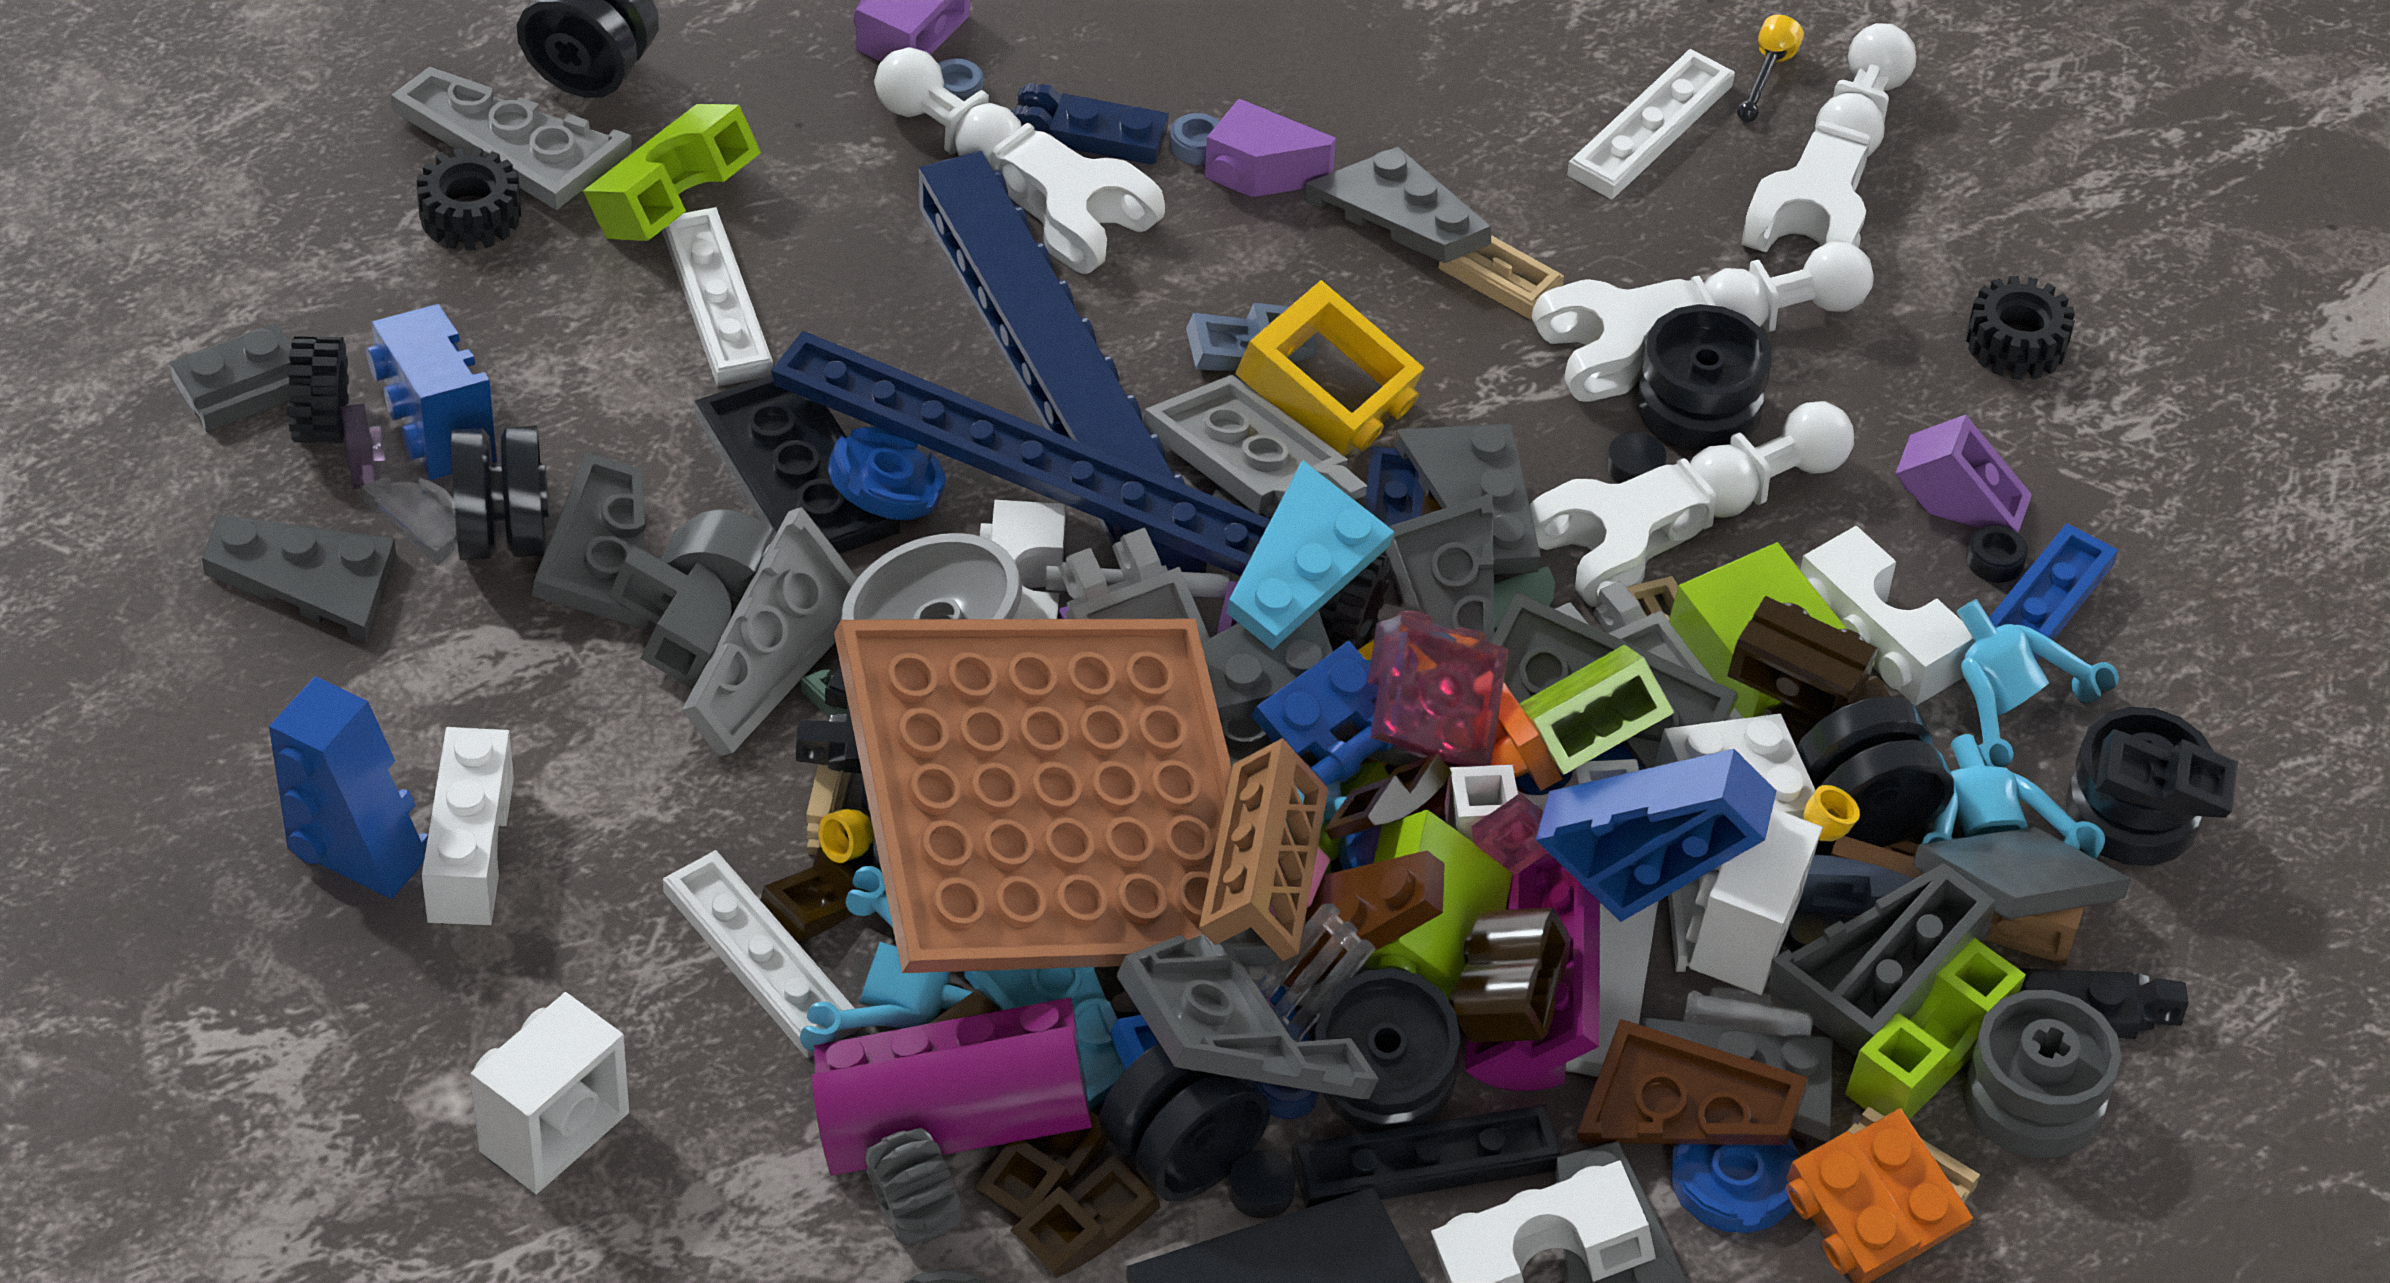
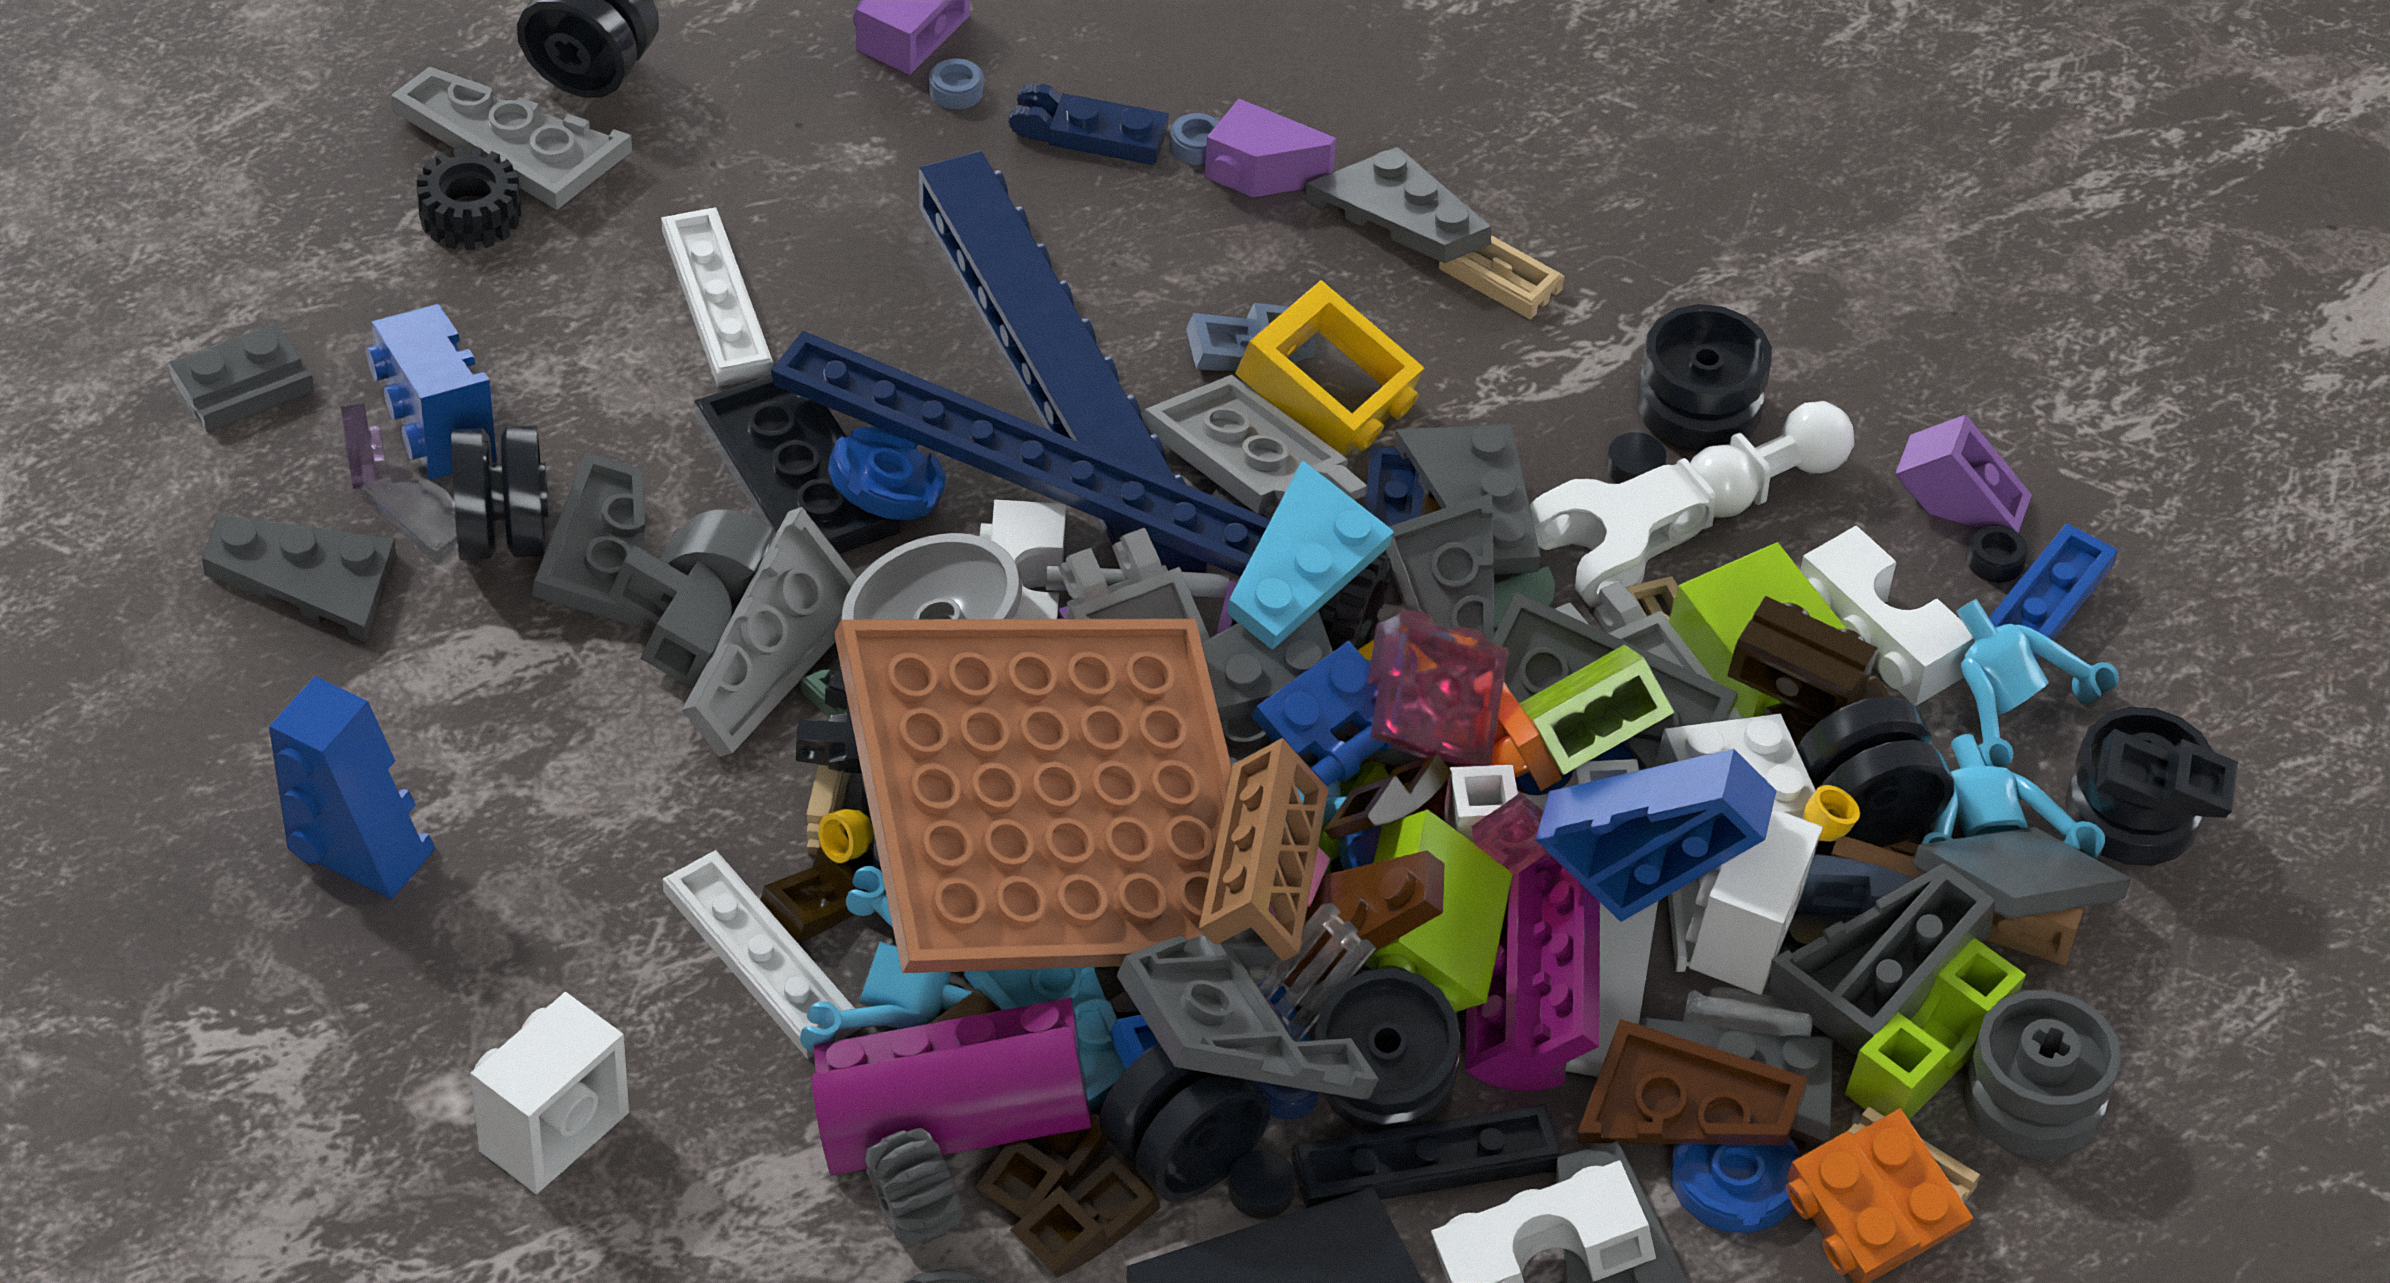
(317, 389): black tyre -> none
(463, 832): white arch -> none
(643, 189): lime arch -> none
(1040, 172): white piece -> none
(1511, 975): dark brown brick -> none
(1617, 320): white piece -> none
(1650, 124): white tile -> none
(1777, 42): hinge -> none
(1820, 191): white piece -> none
(2024, 306): black tyre -> none
(2124, 999): black hinge -> none

